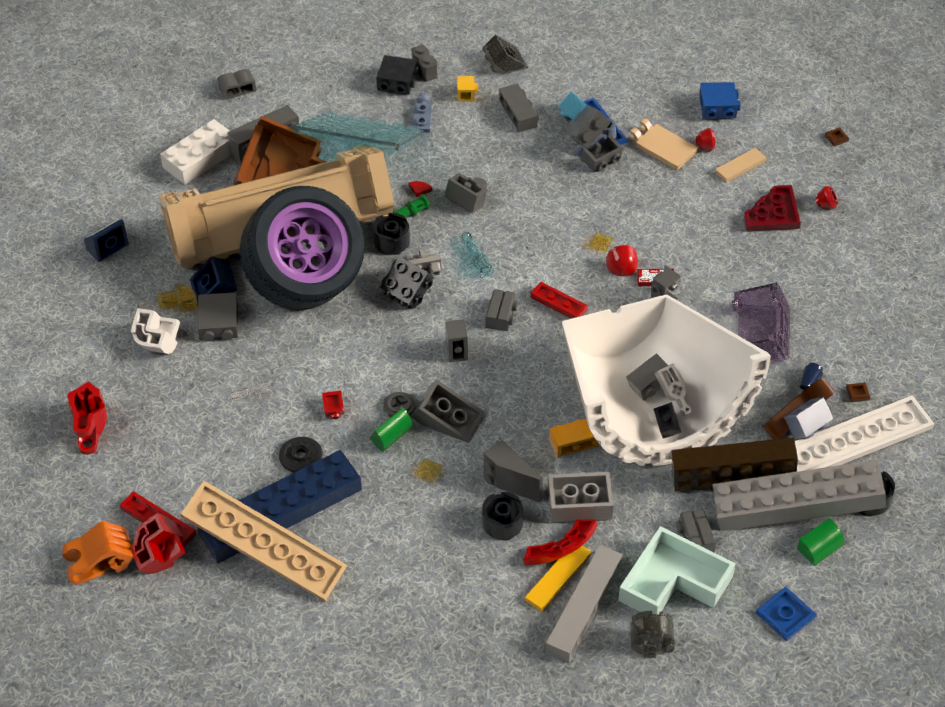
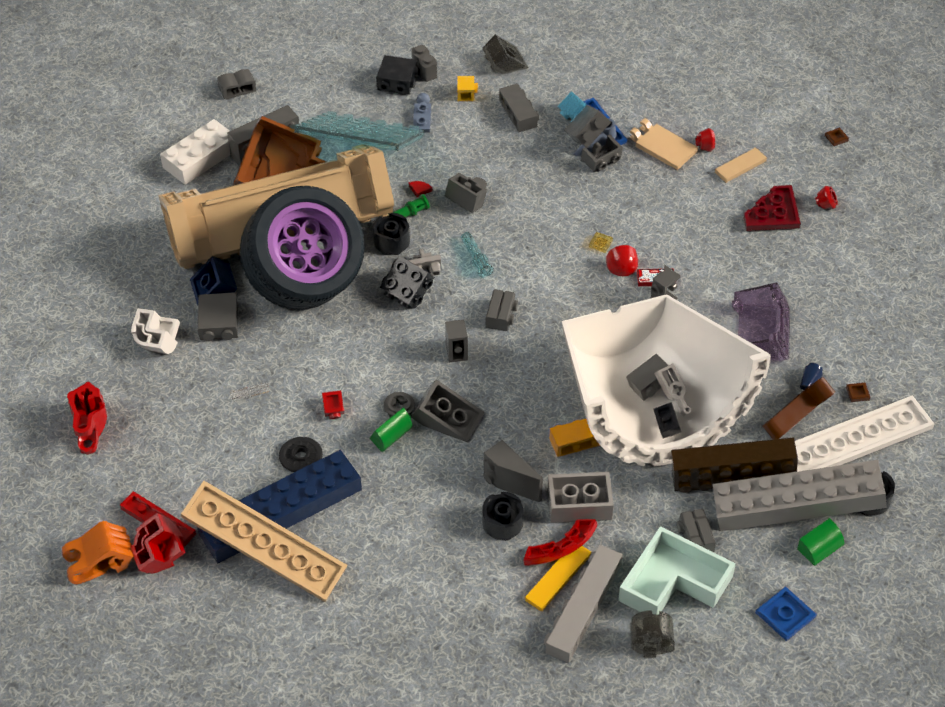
(107, 240): dark blue slope -> none
(182, 297): clear yellow brick -> none
(428, 470): clear yellow tile -> none
(558, 301): red plate -> none
(719, 100): blue brick -> none
(809, 418): brick -> none

